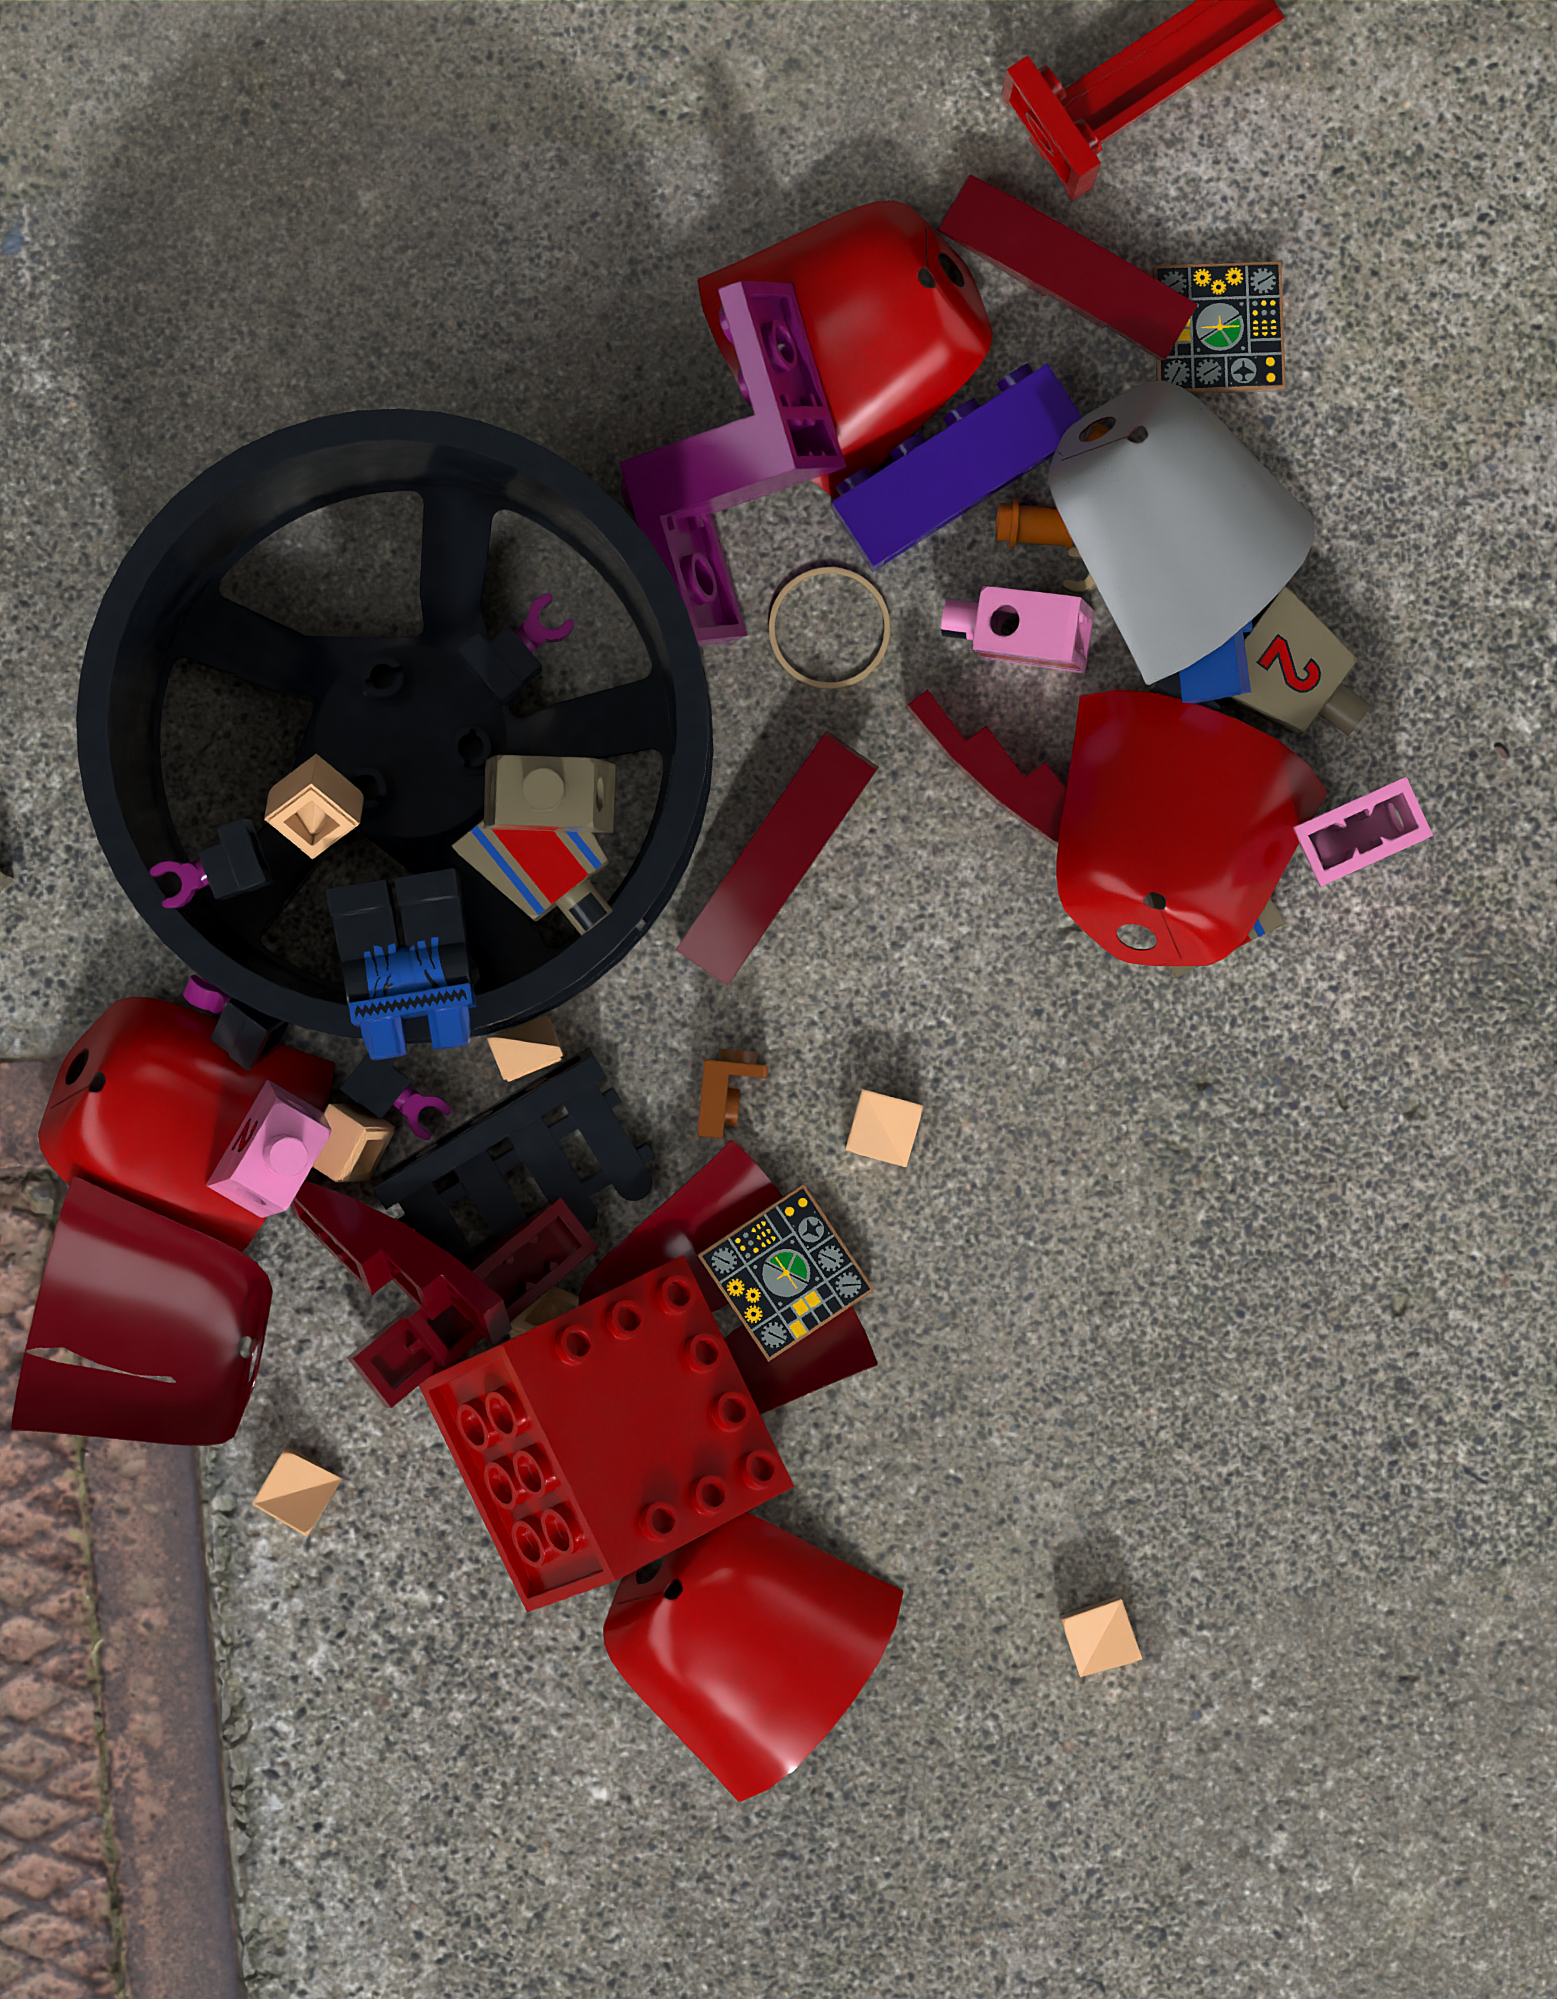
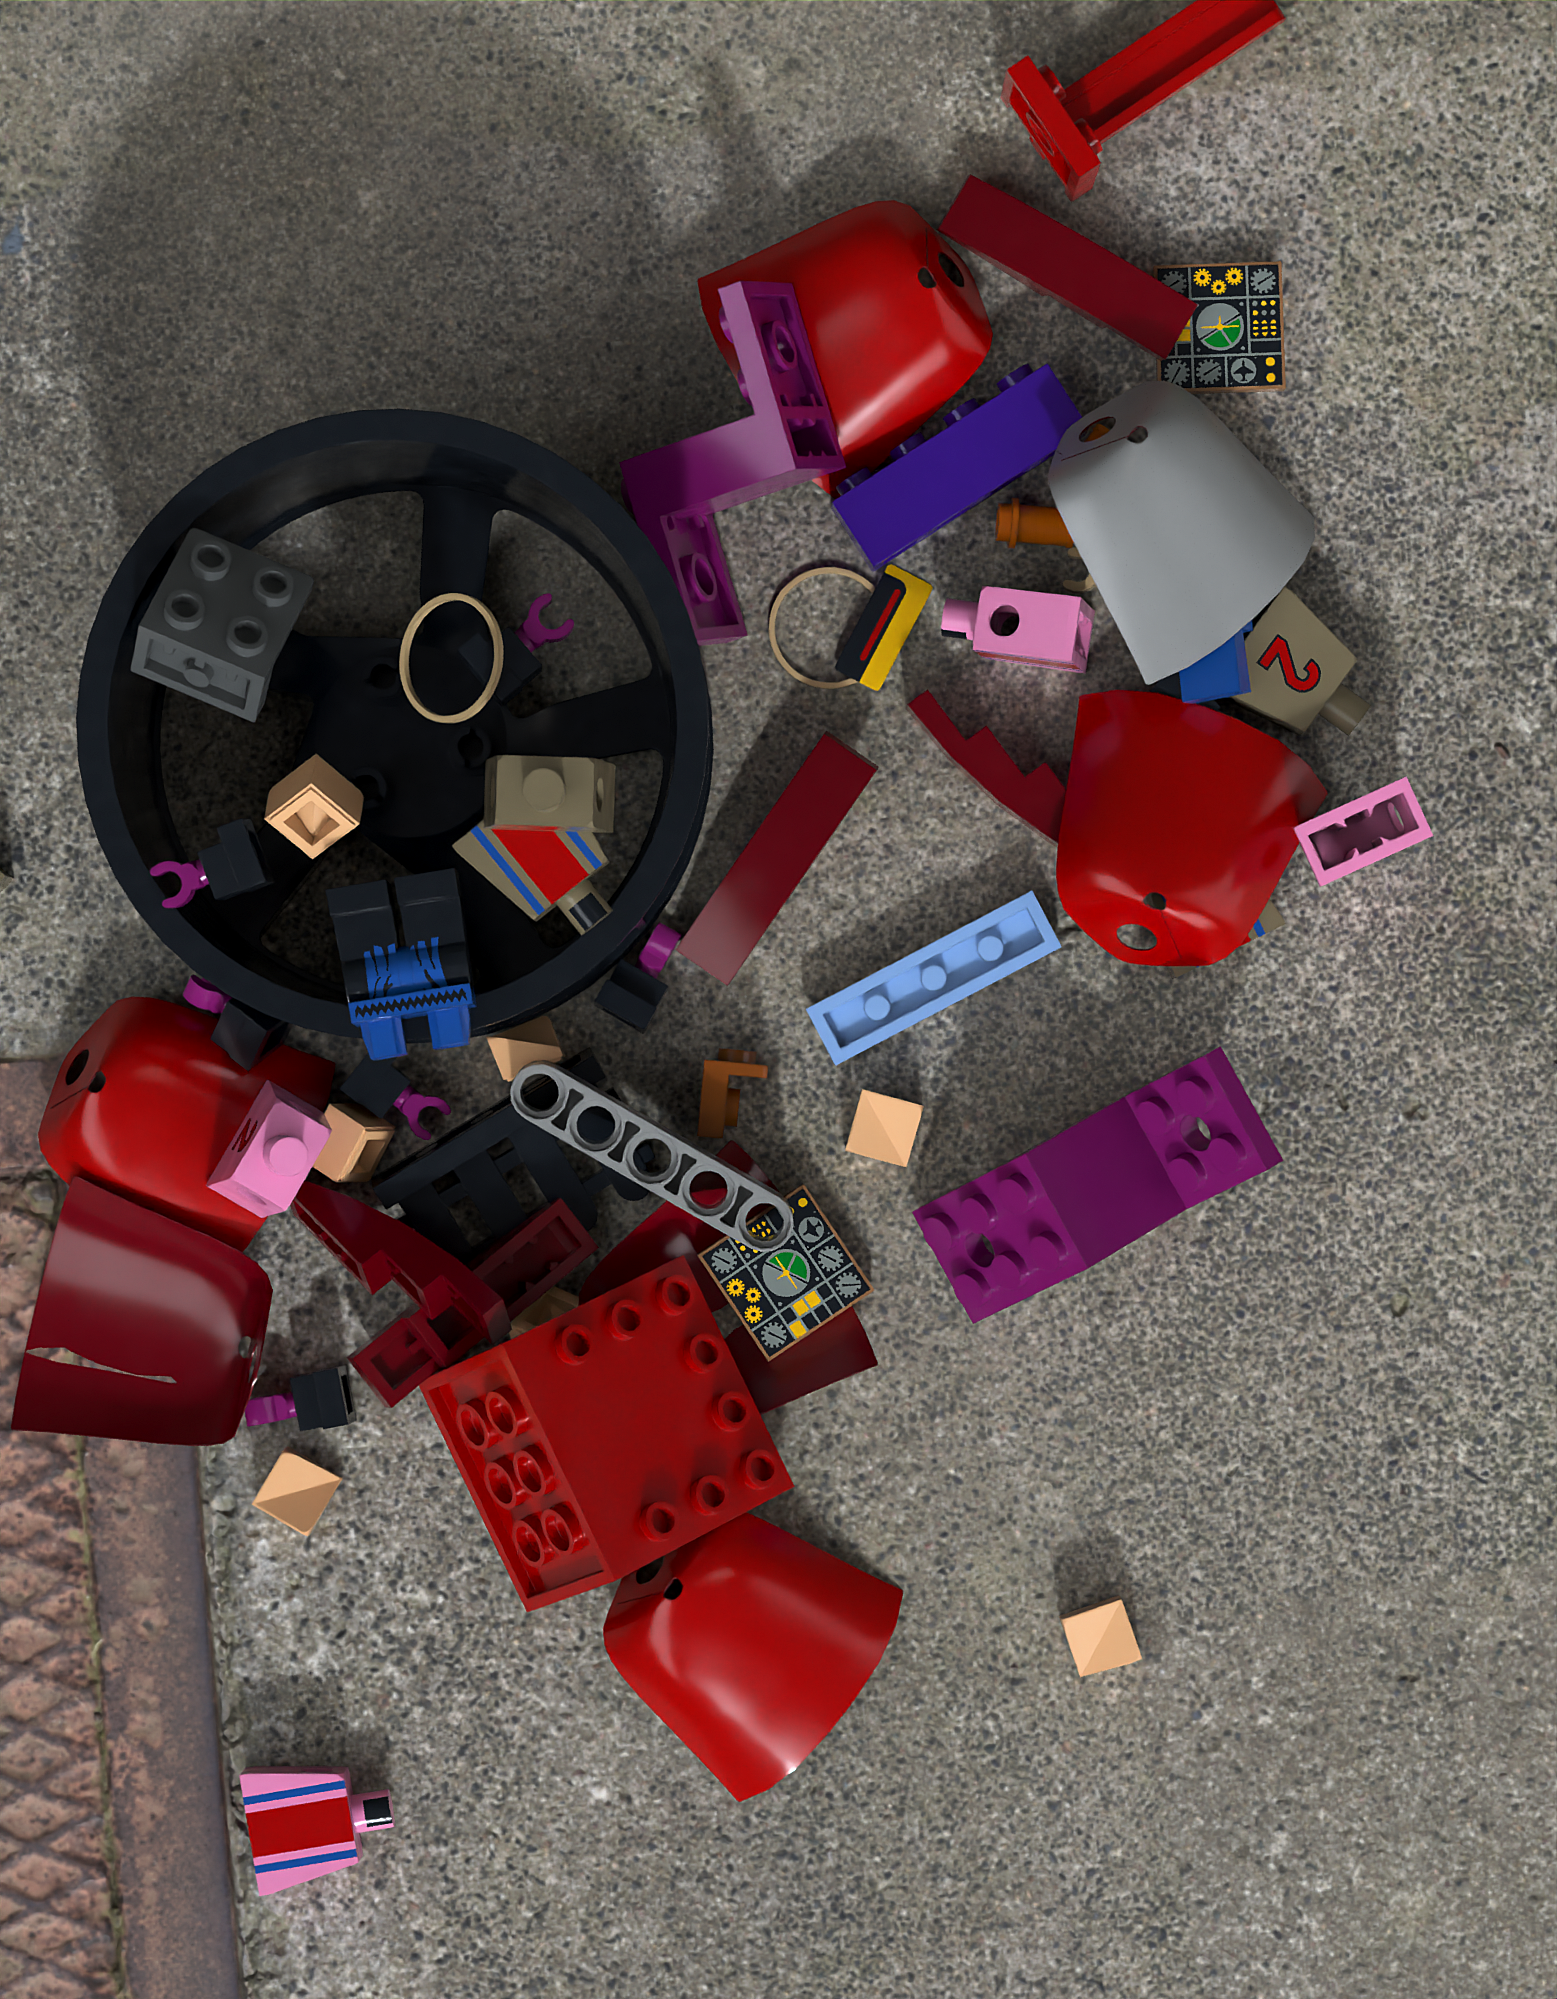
(220, 623): none -> dark grey bracket
(307, 1822): none -> torso
(316, 1400): none -> black piece
(405, 650): none -> tan piece
(634, 990): none -> black piece
(670, 1183): none -> light grey beam
(883, 627): none -> sticker
(933, 978): none -> light blue plate
(1097, 1185): none -> magenta bracket

